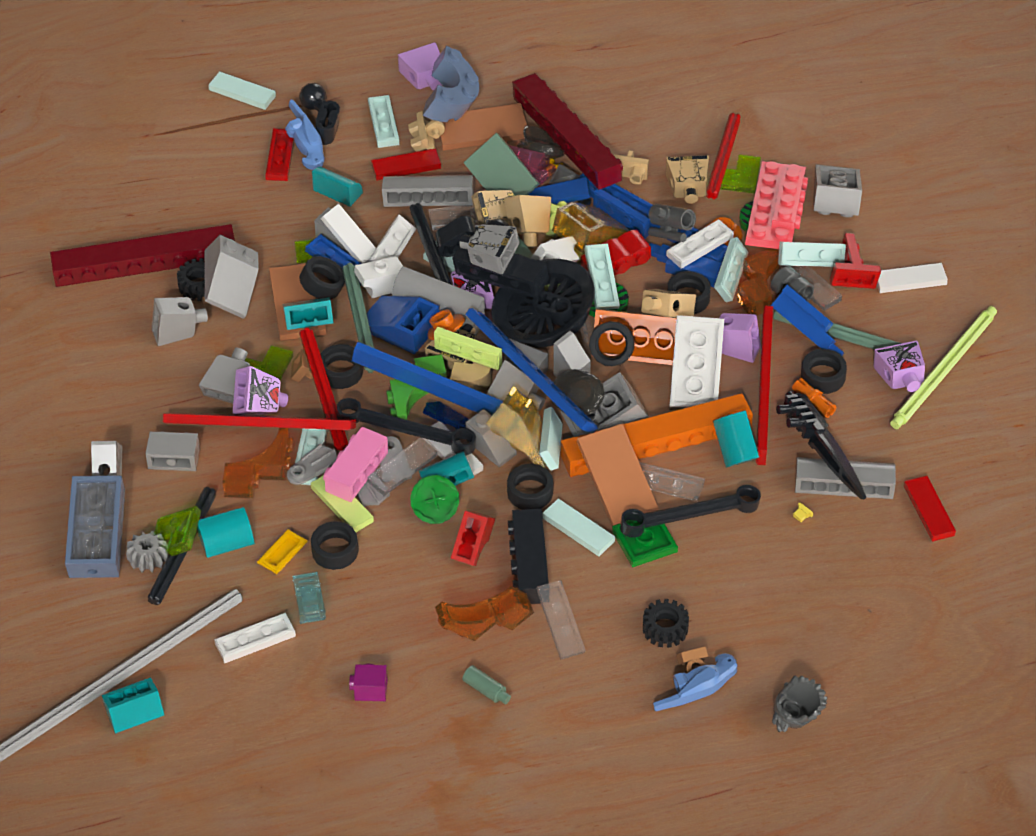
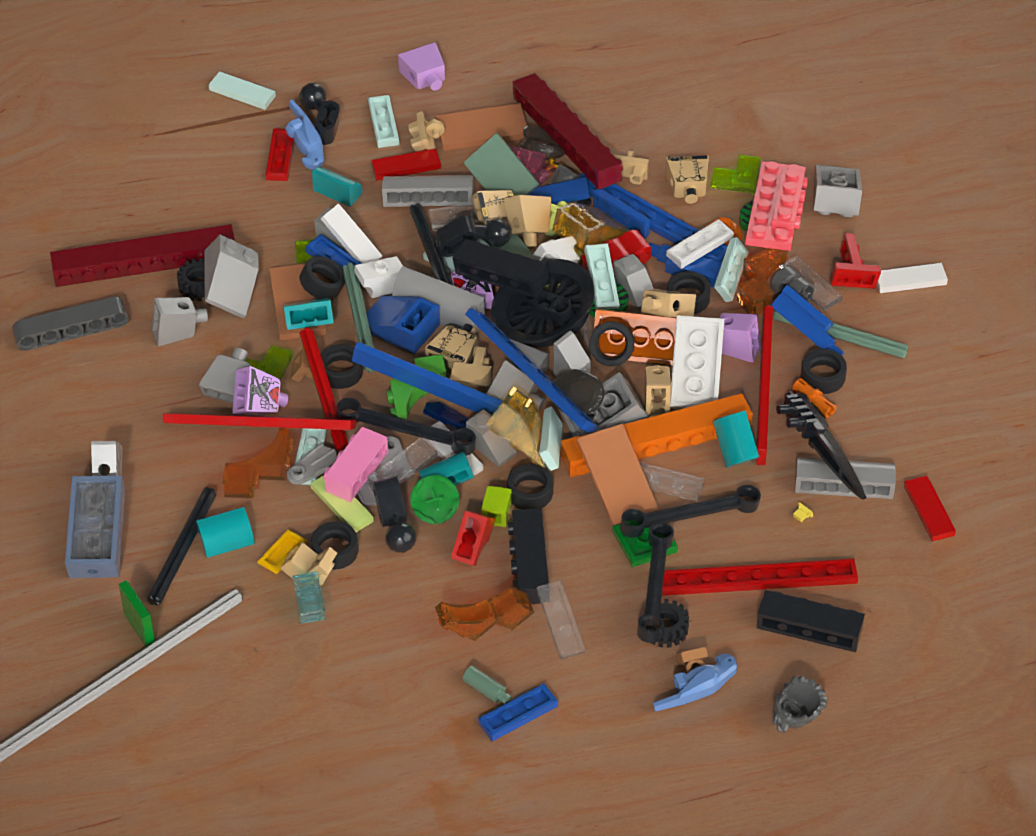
(70, 323): none -> dark grey beam
(133, 705): teal brick -> none
(136, 613): none -> green tile
(147, 551): light grey gear -> none
(172, 451): light grey brick -> none
(179, 528): clear neon green tile -> none
(255, 637): white tile -> none
(305, 560): none -> tan brick
(369, 682): magenta brick -> none
(391, 510): none -> black beam
(394, 239): white tile -> none
(445, 320): orange piece -> none
(459, 88): sand blue brick -> none
(468, 348): yellowish green tile -> none
(491, 246): light grey torso -> none
(497, 504): none -> lime brick
(518, 712): none -> blue tile
(578, 527): light aqua tile -> none
(633, 277): none -> light grey slope
(655, 582): none -> black piece
(657, 384): none -> tan torso
(670, 220): dark grey pin -> none
(723, 156): red axle -> none
(759, 577): none -> red tile
(810, 621): none -> black brick
(811, 254): light aqua tile -> none
(900, 365): lavender torso -> none
(943, 367): yellowish green piece -> none

